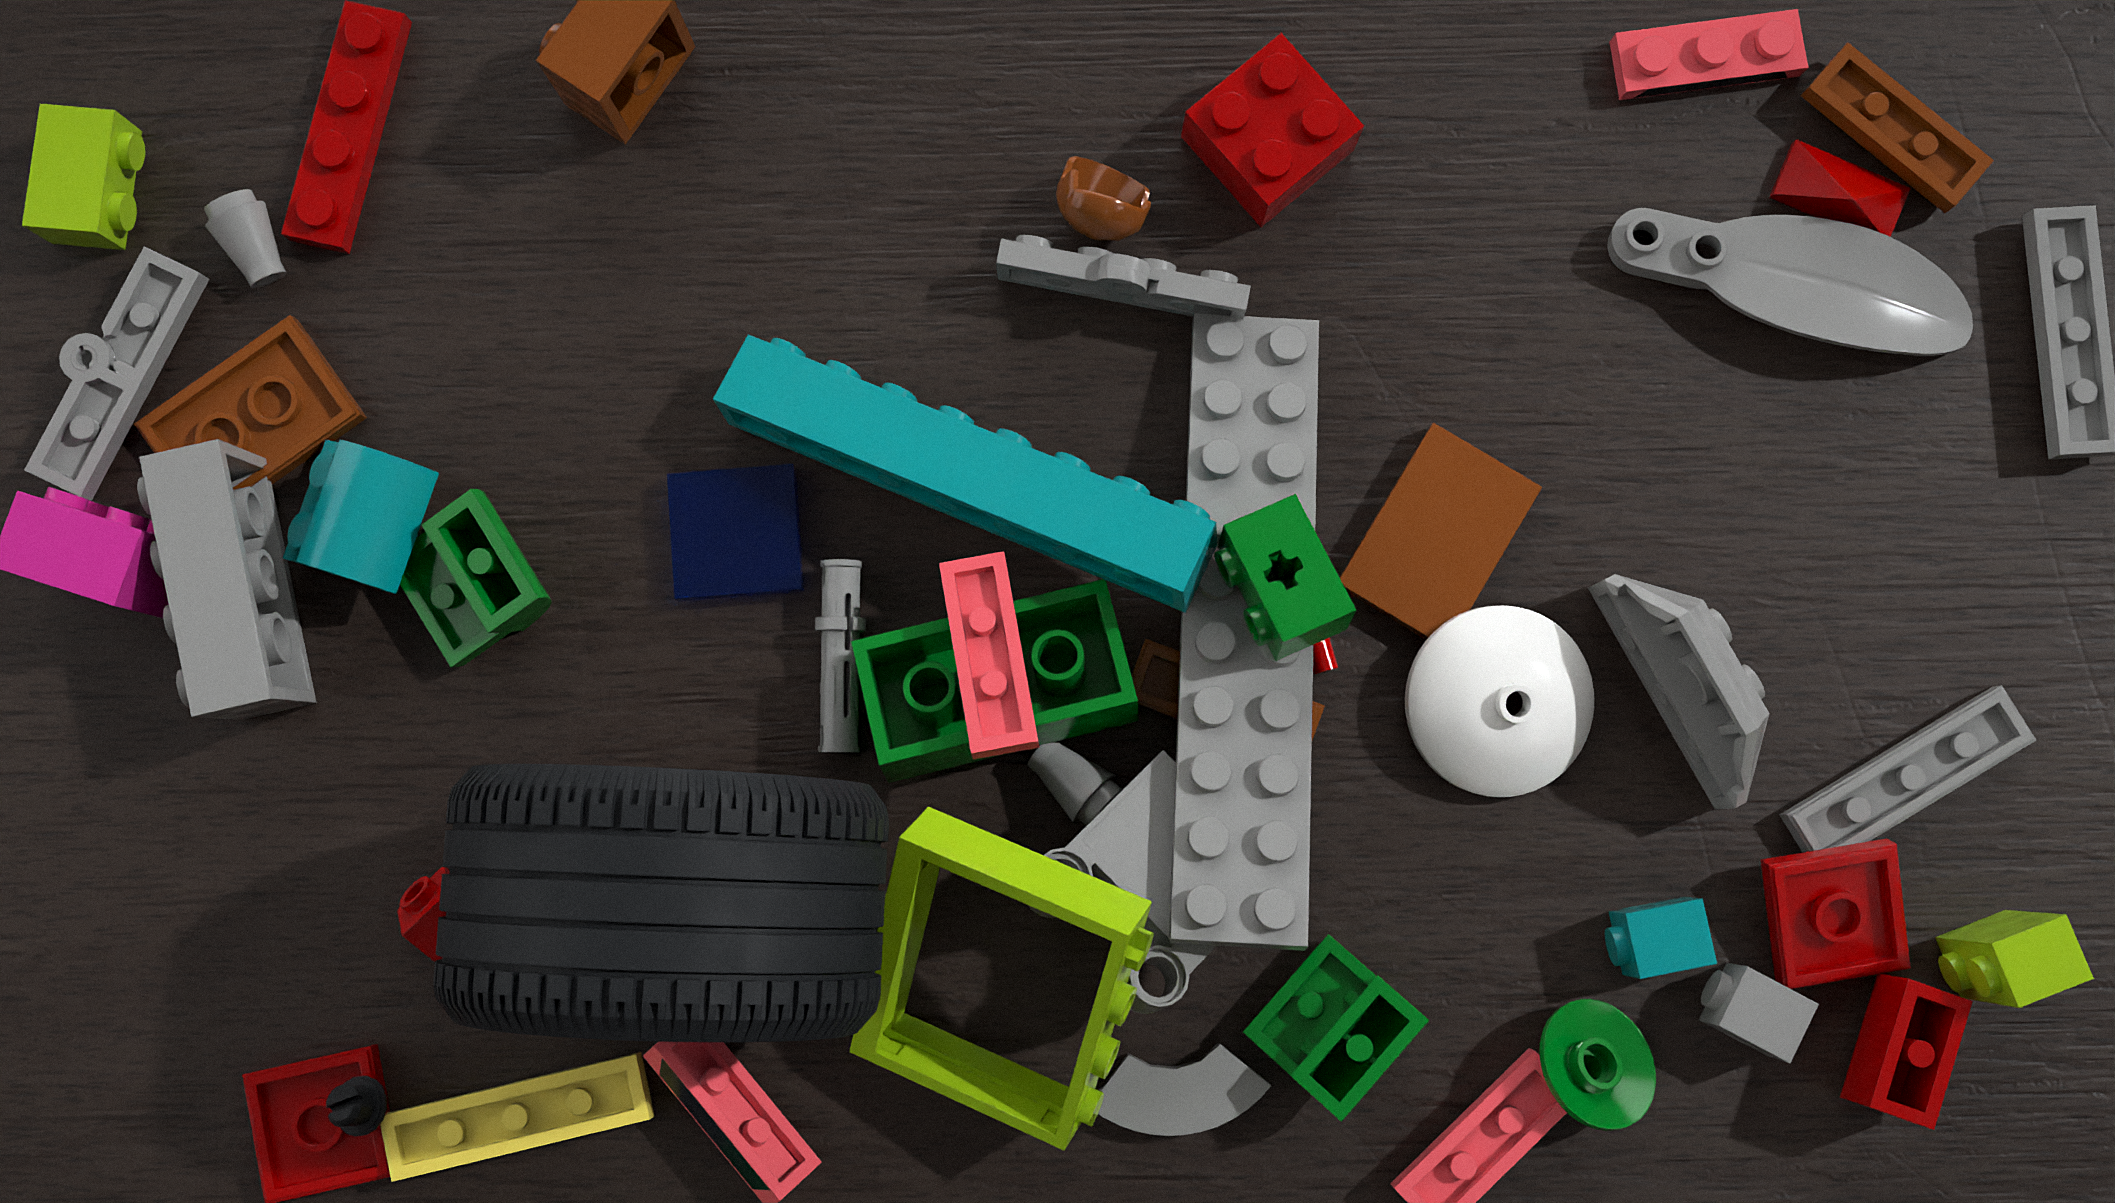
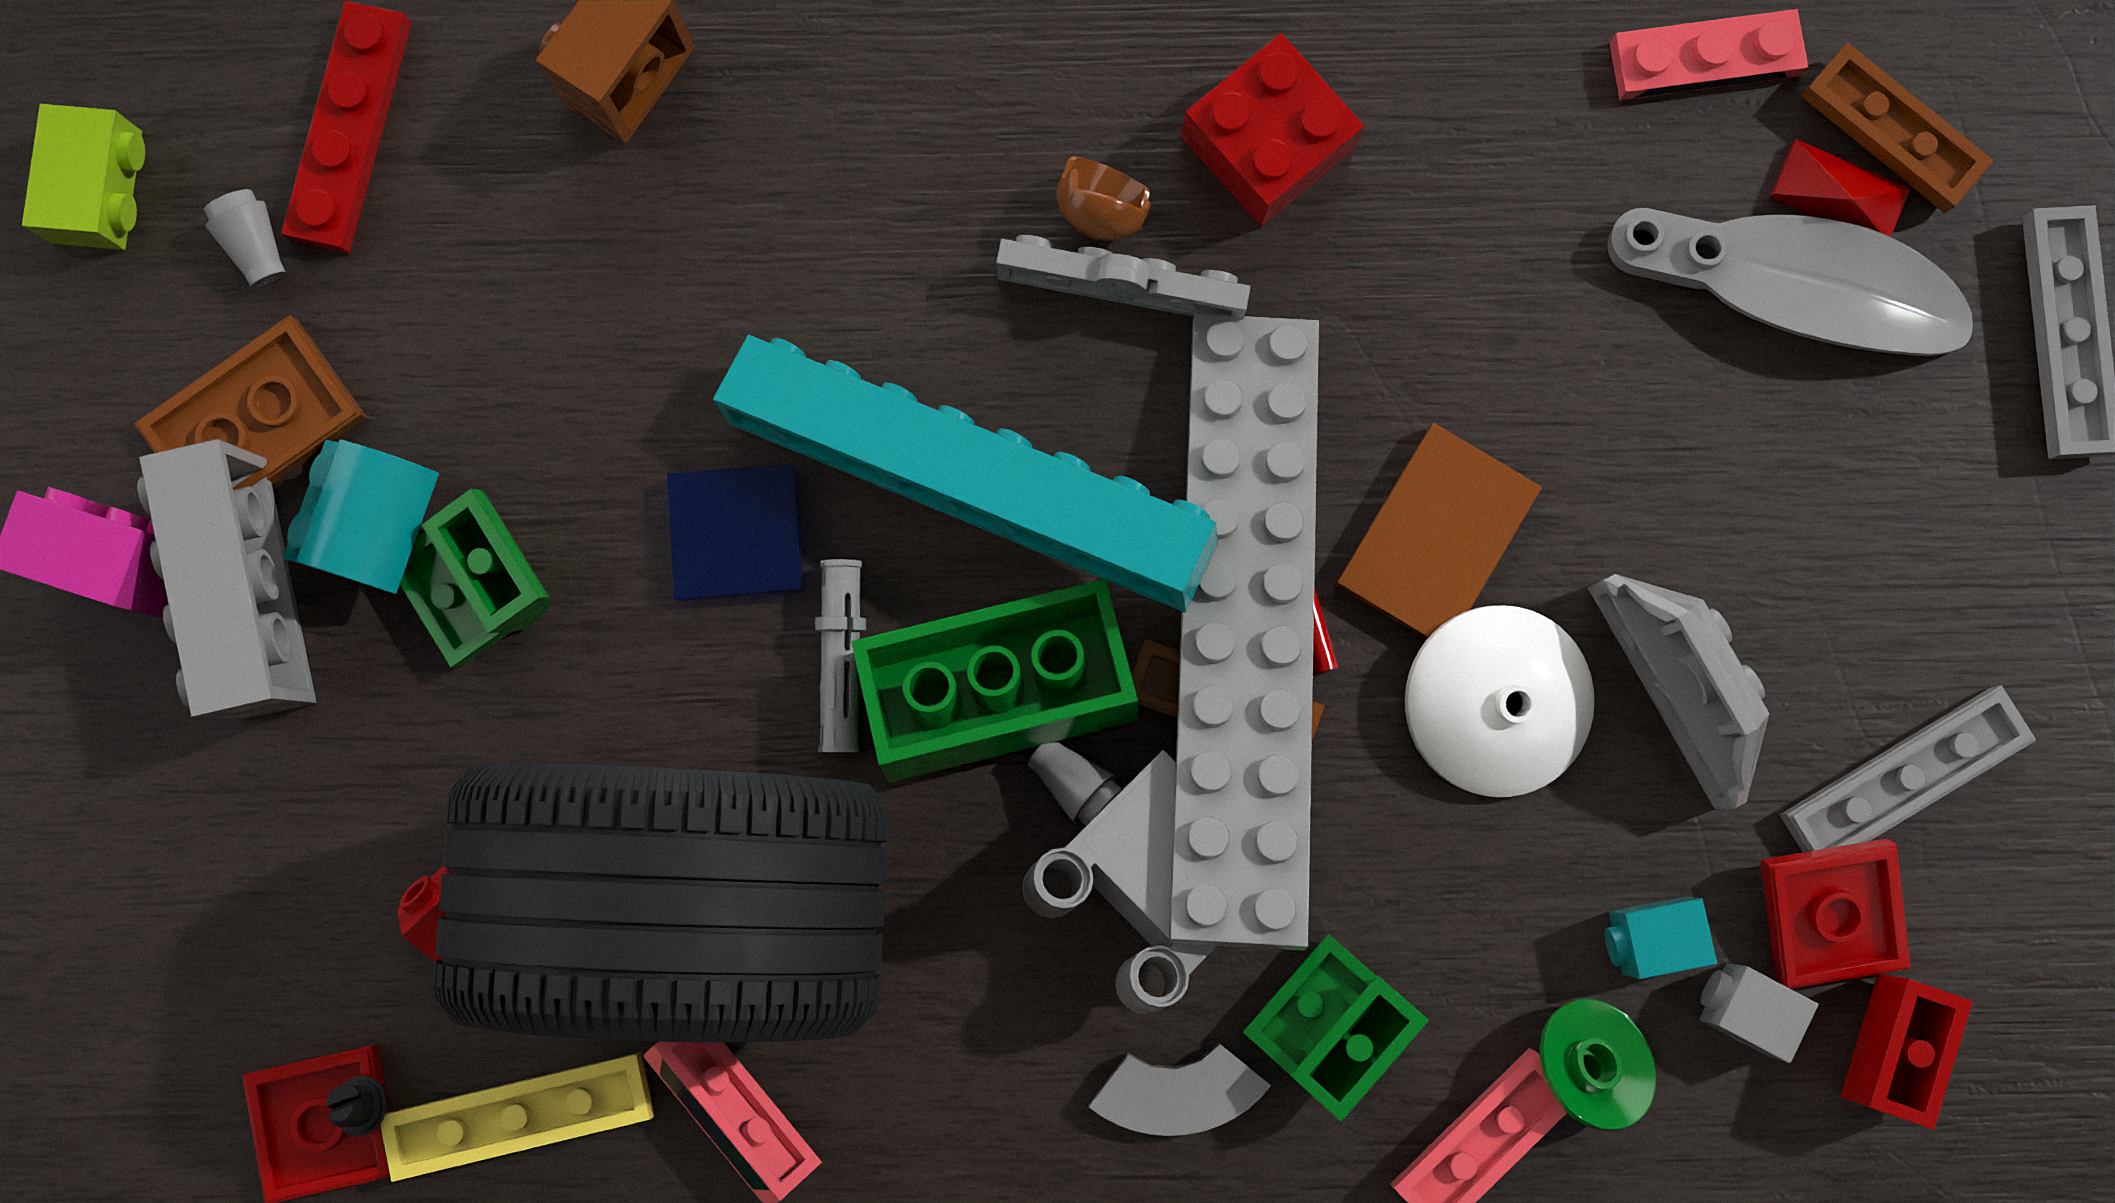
(115, 373): light grey hinge -> none
(958, 1066): lime window -> none
(988, 655): coral plate -> none
(1283, 542): green brick -> none
(2013, 958): lime brick -> none

